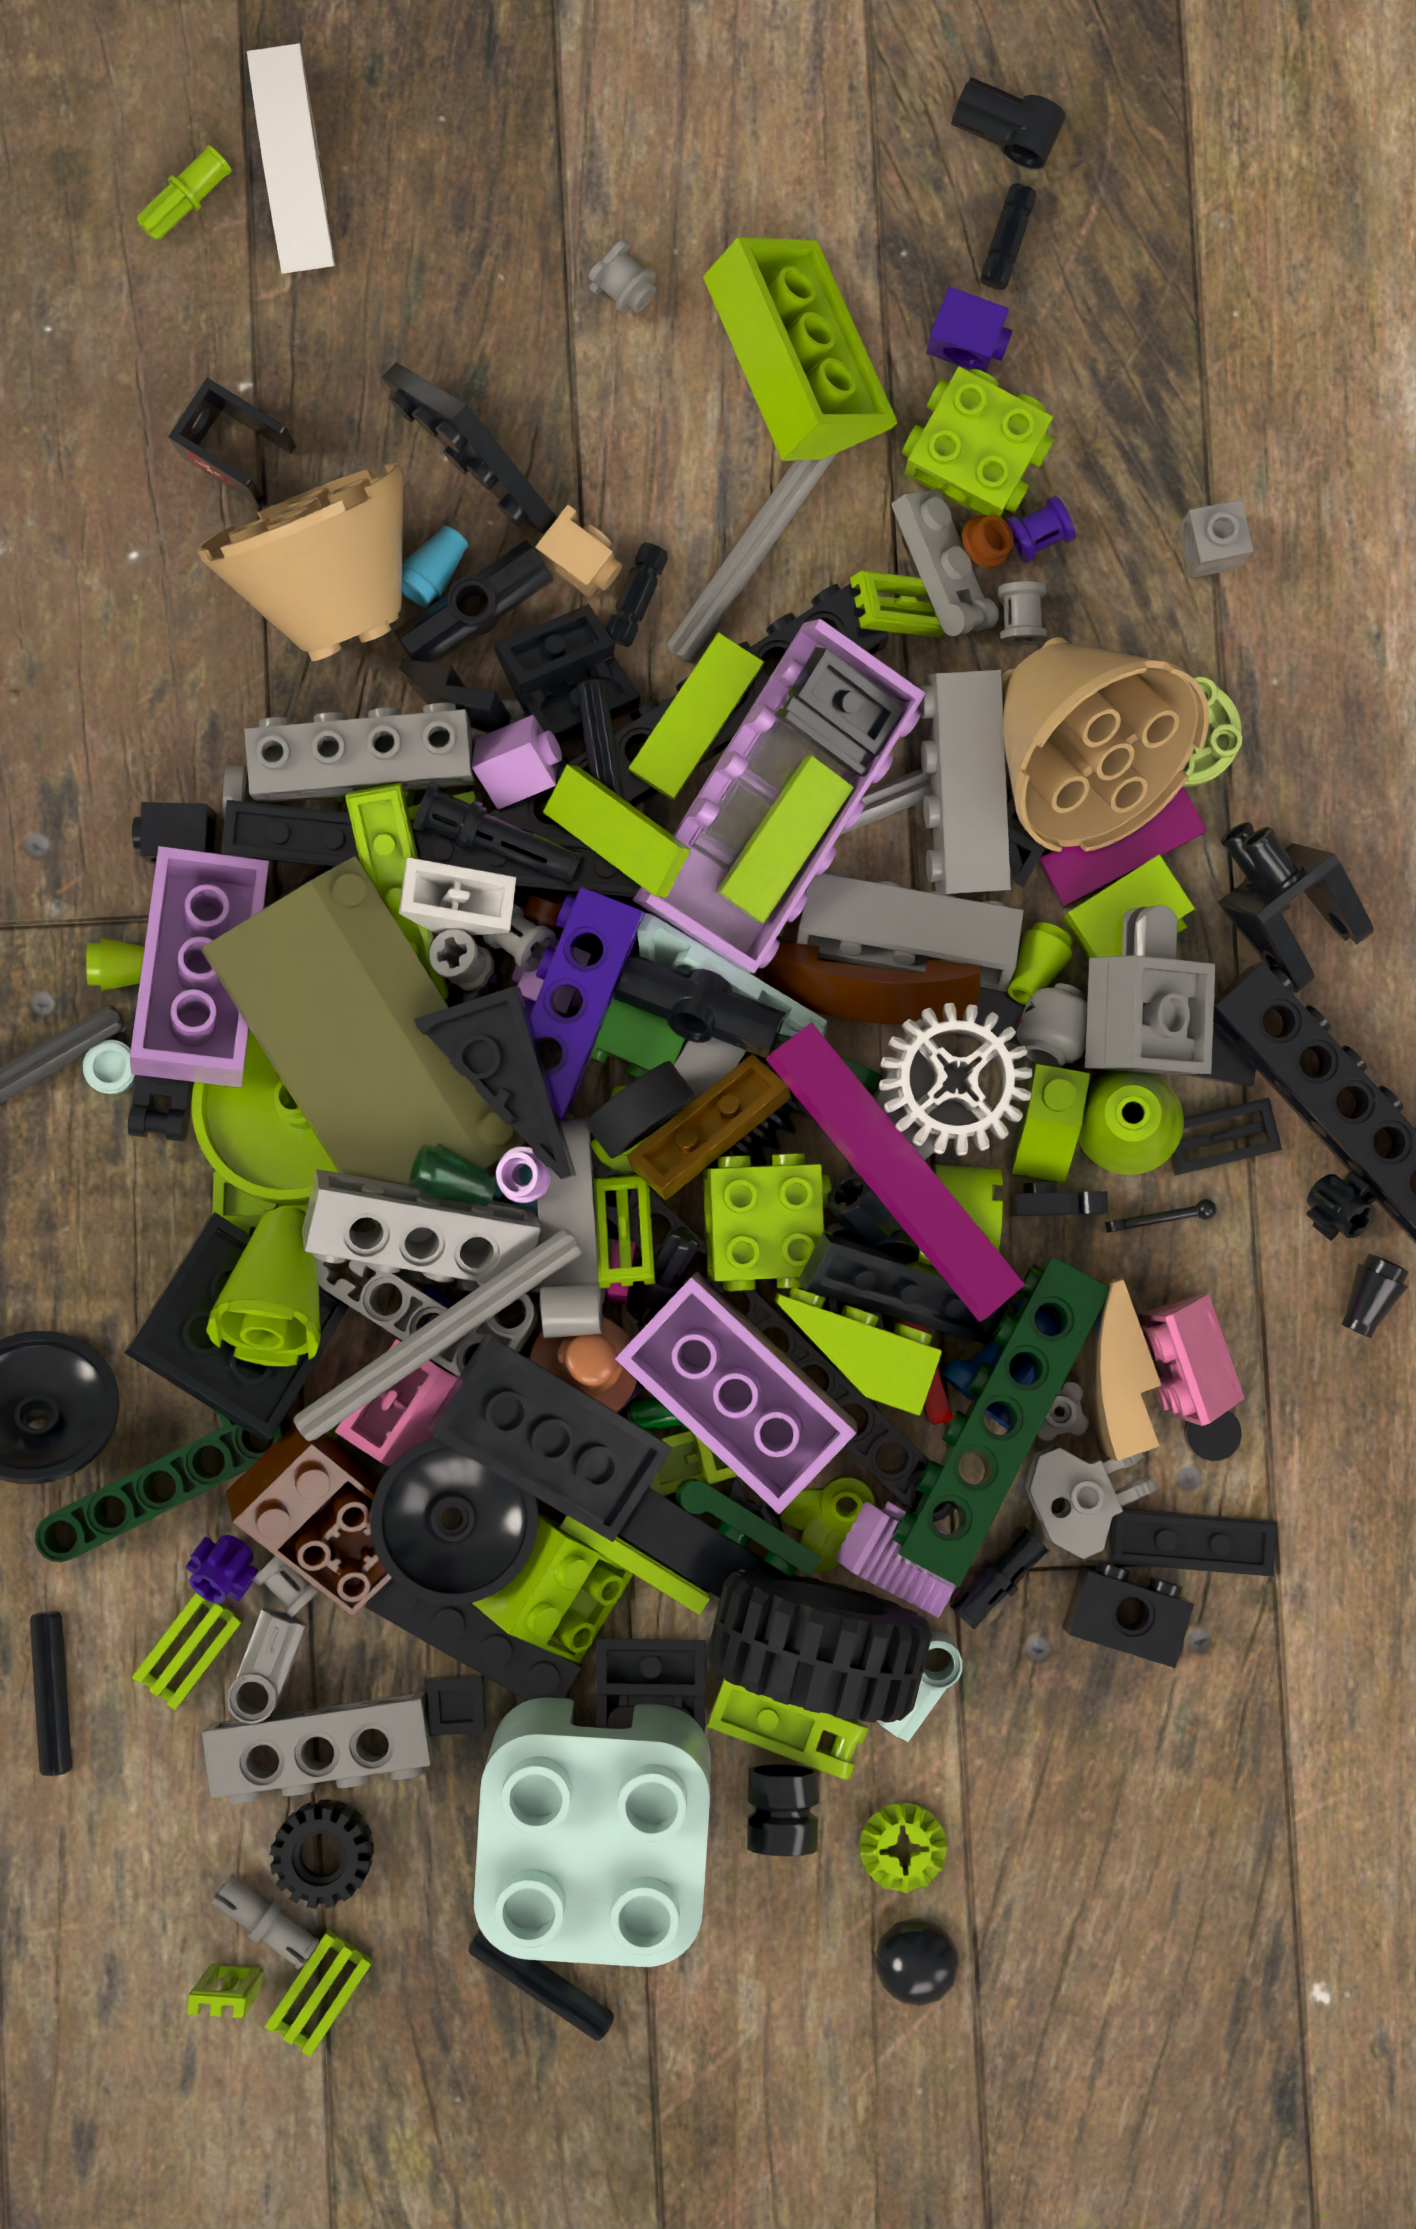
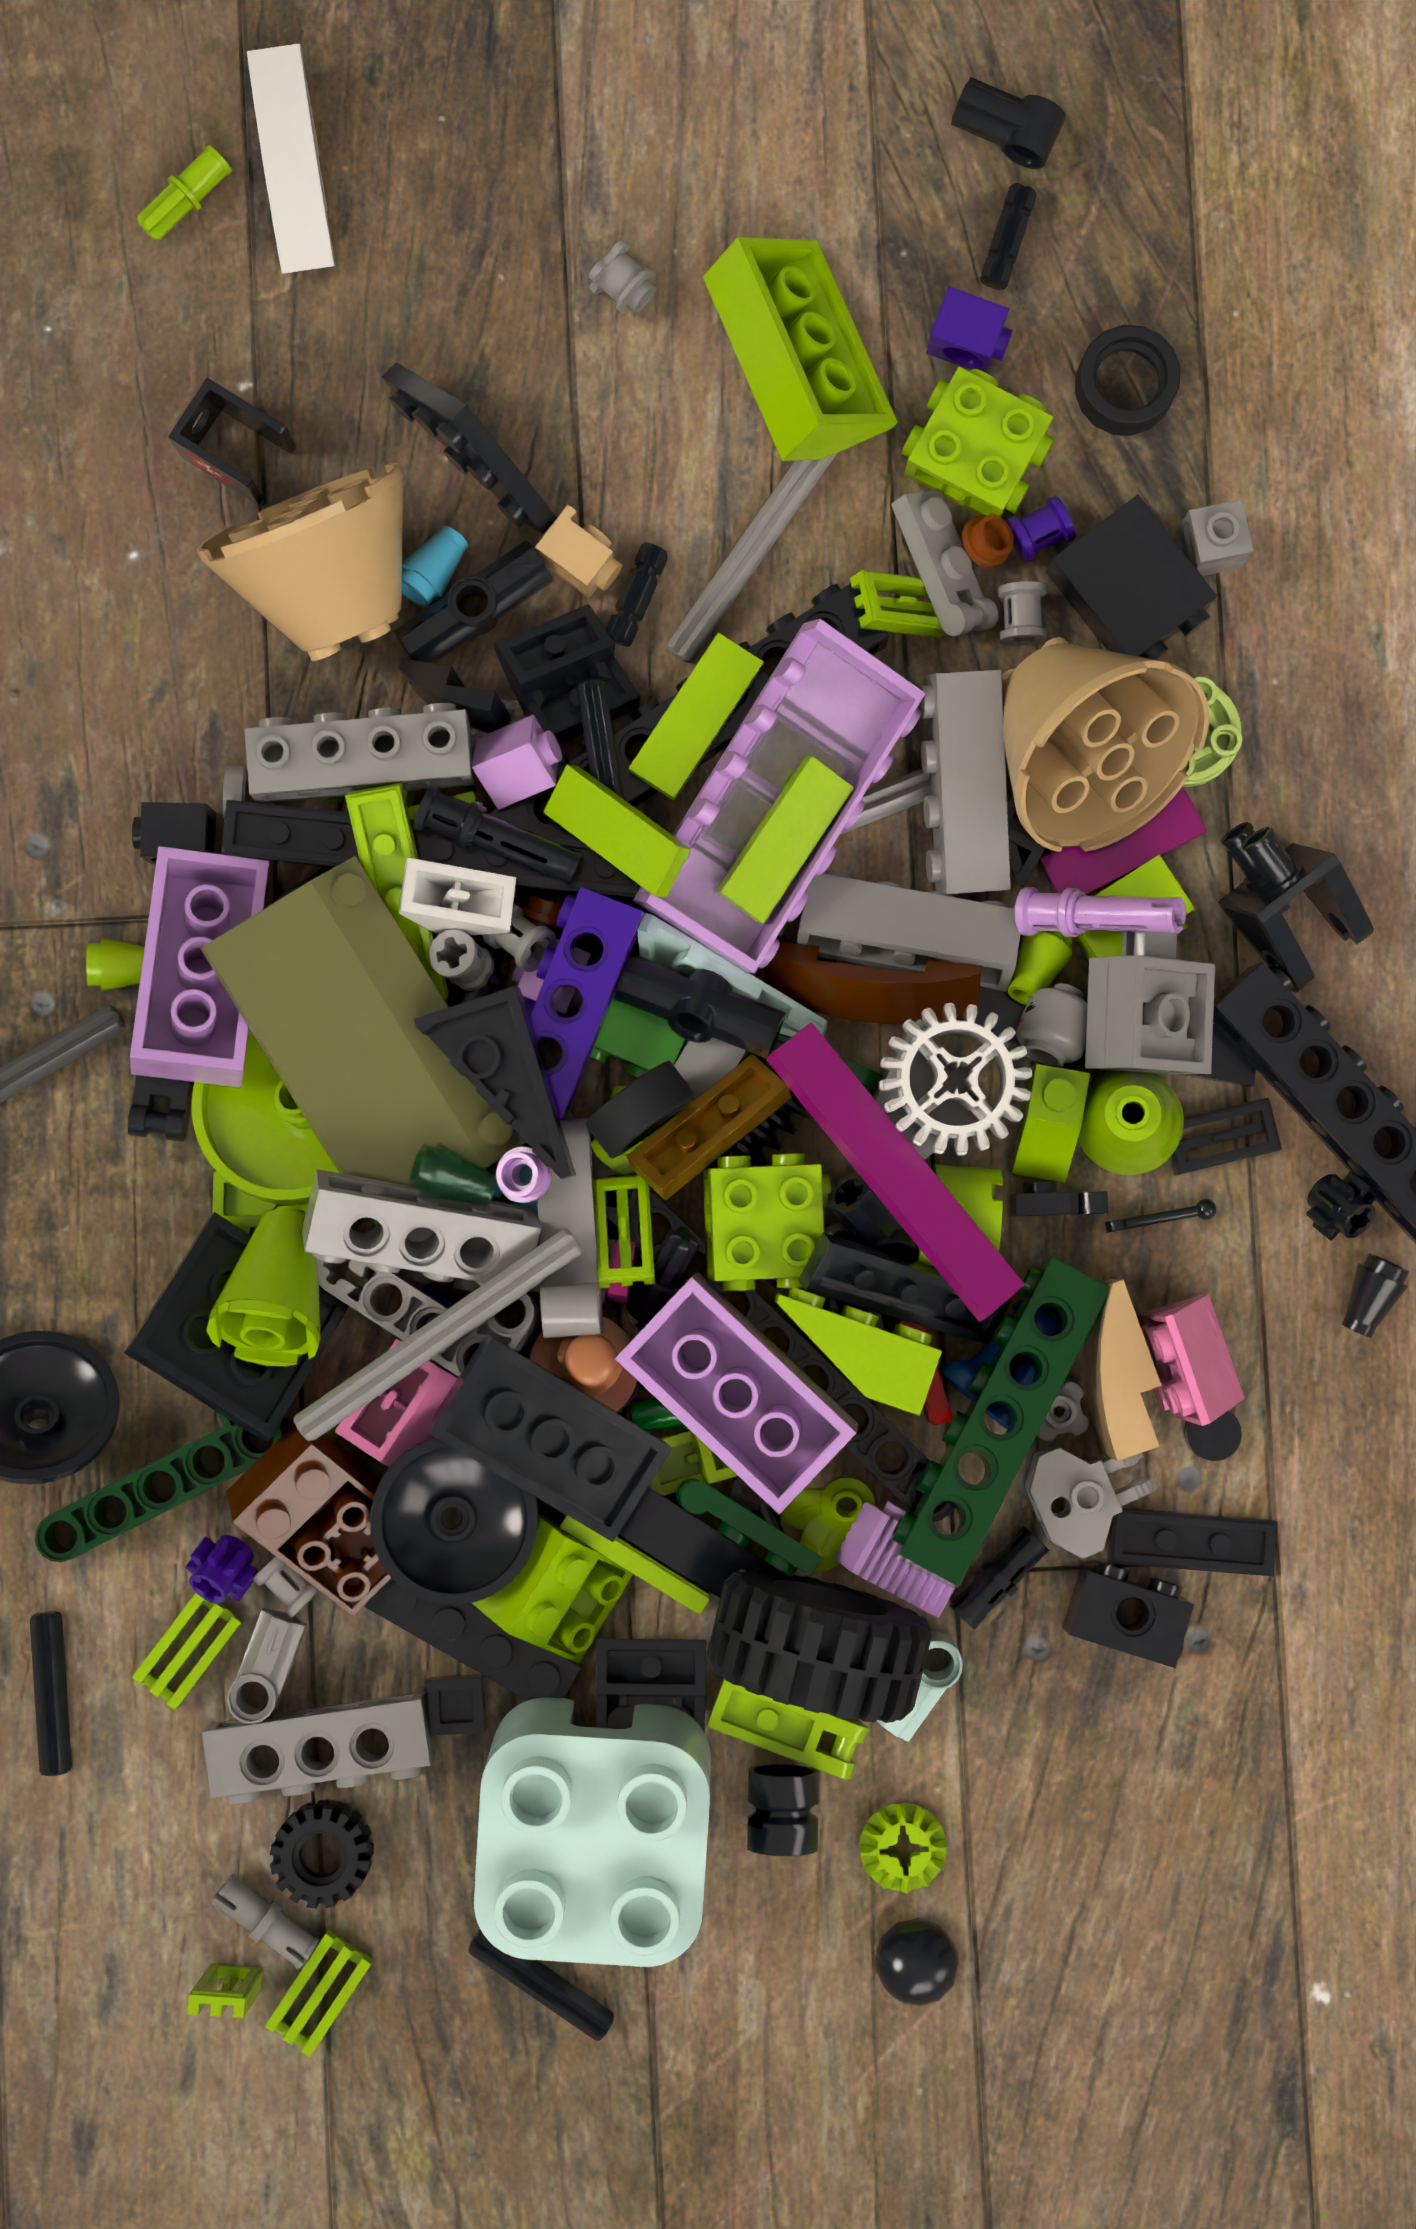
(108, 1067): light aqua tile -> none
(839, 711): plate -> none
(1075, 912): none -> lavender pin
(1132, 583): none -> black brick
(1146, 344): none -> black tyre

